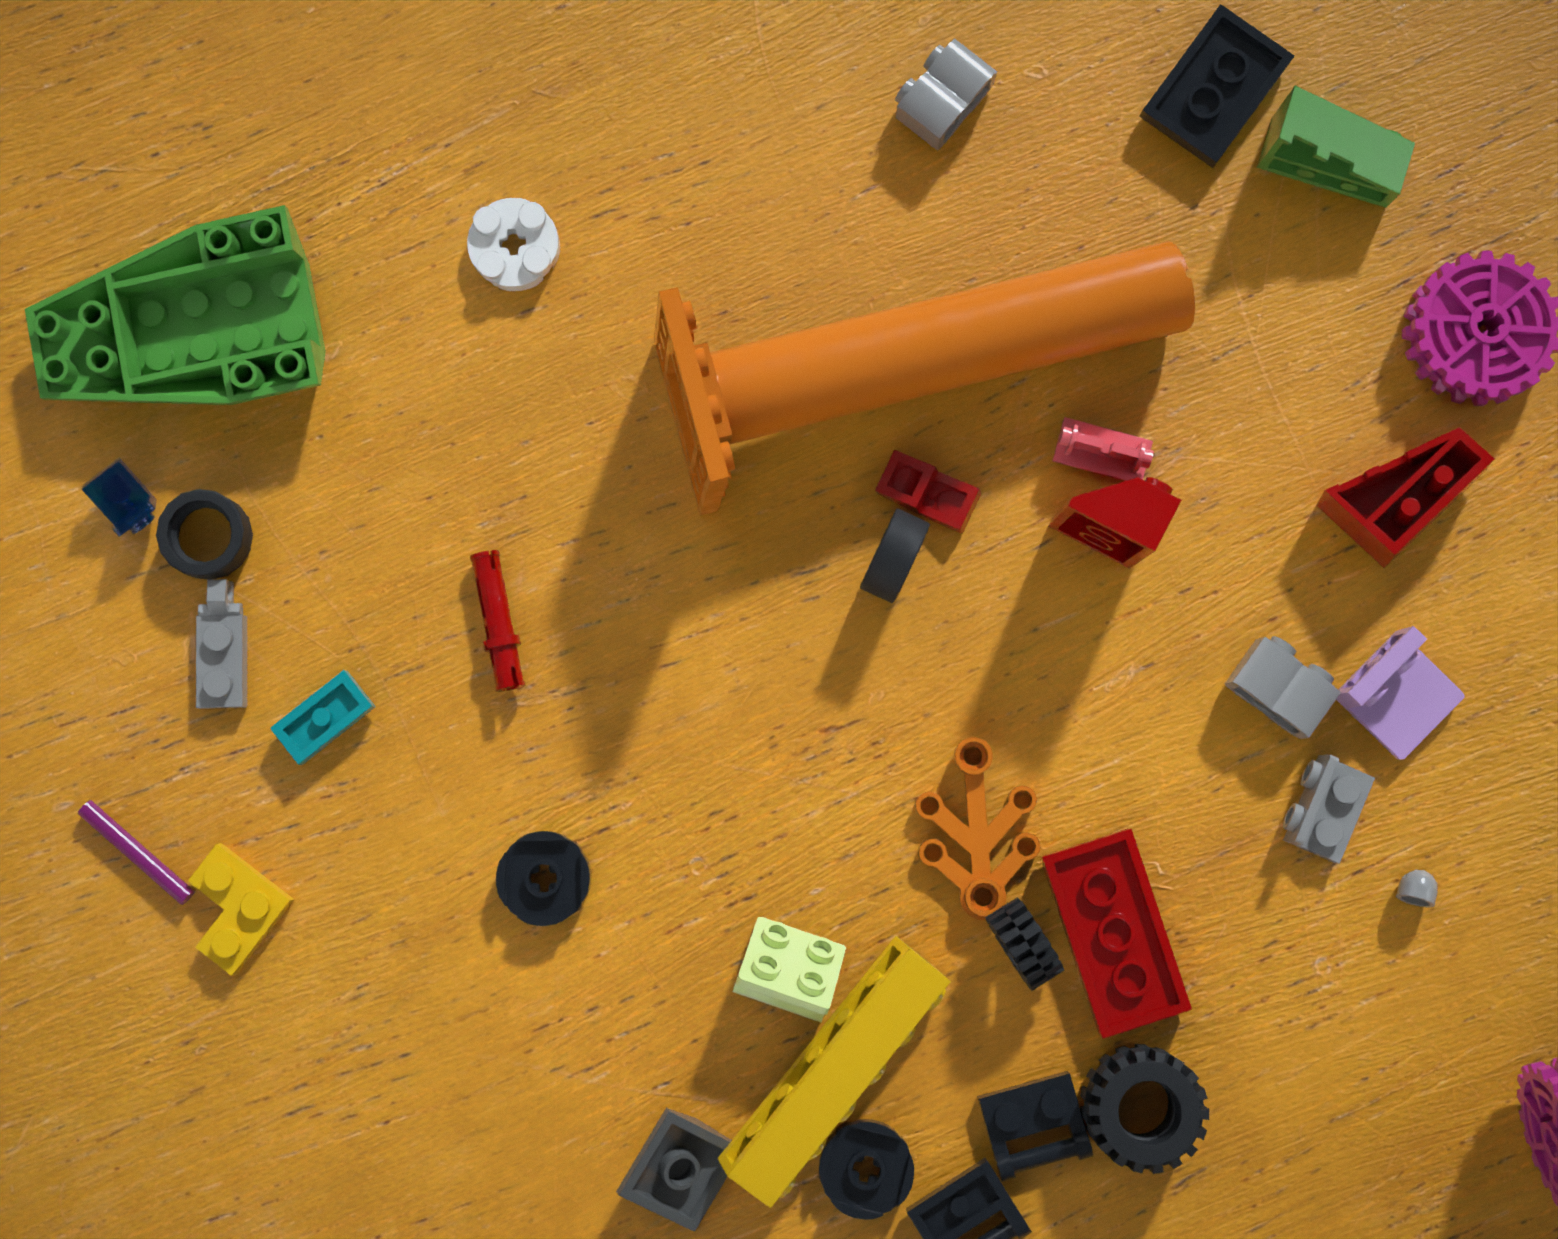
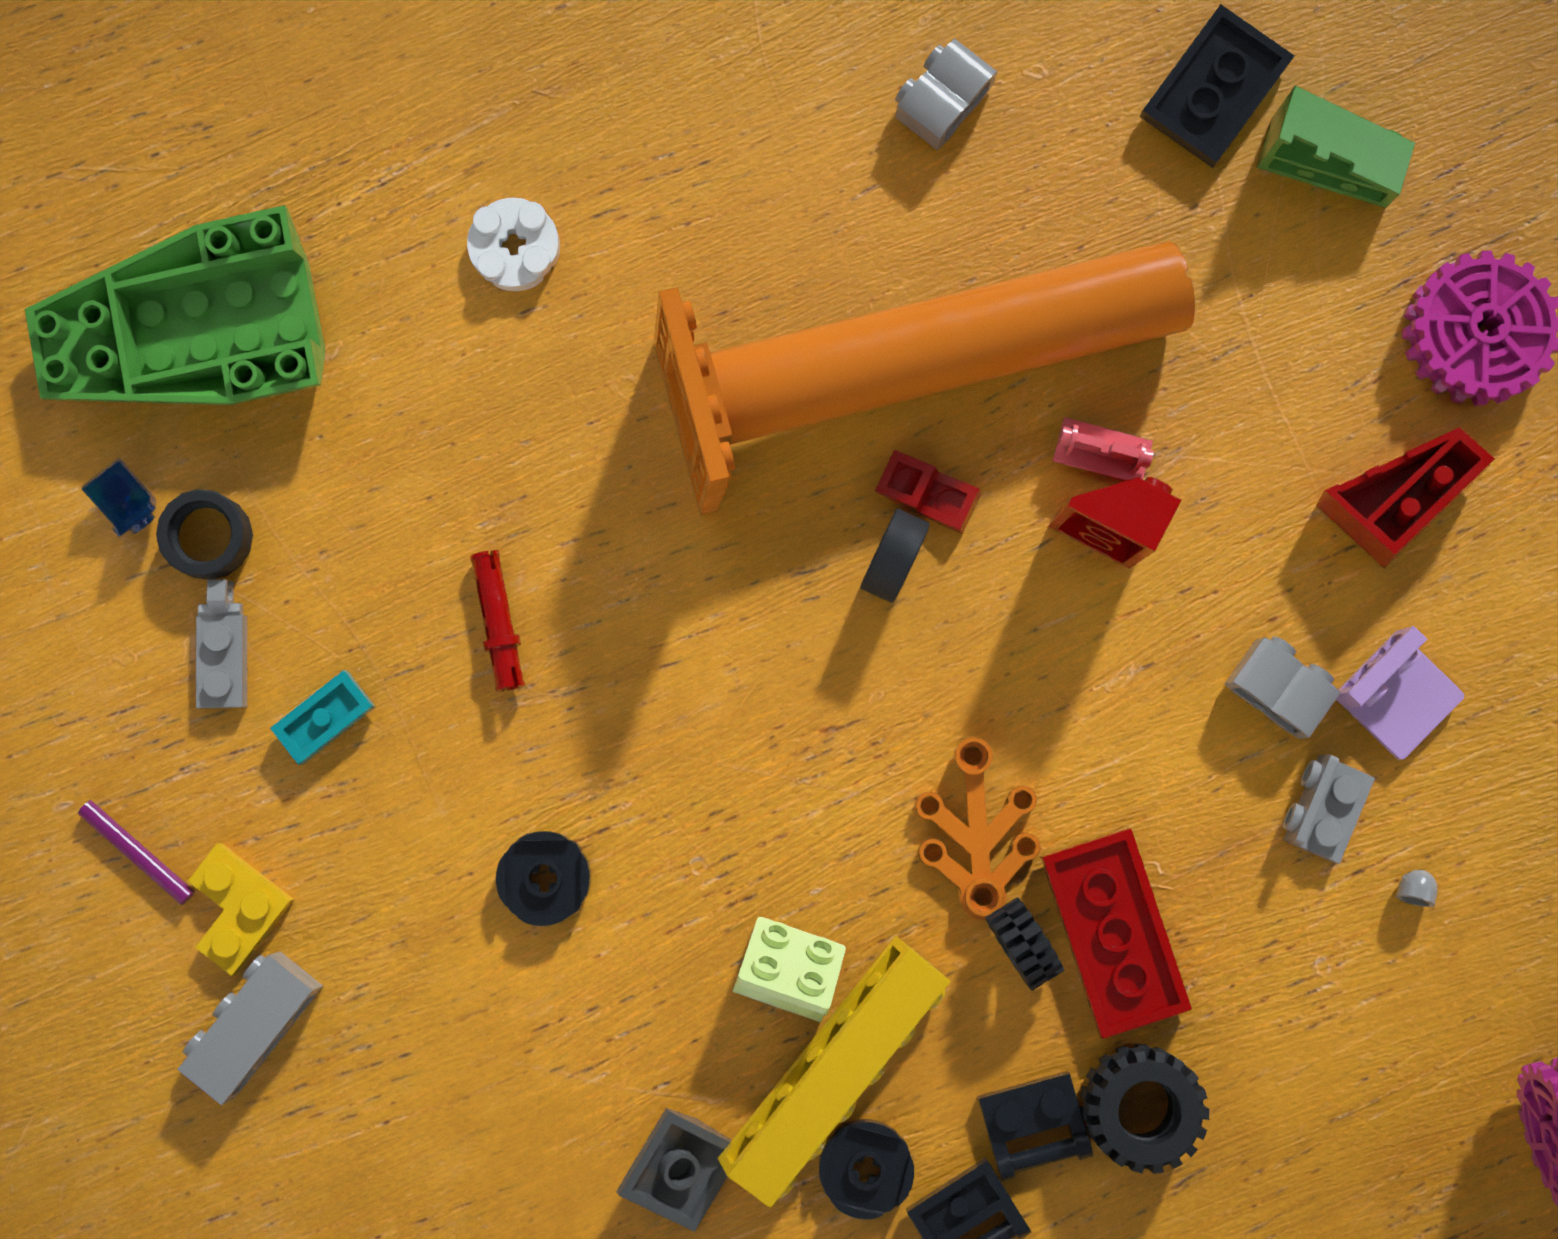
(248, 1026): none -> light grey brick

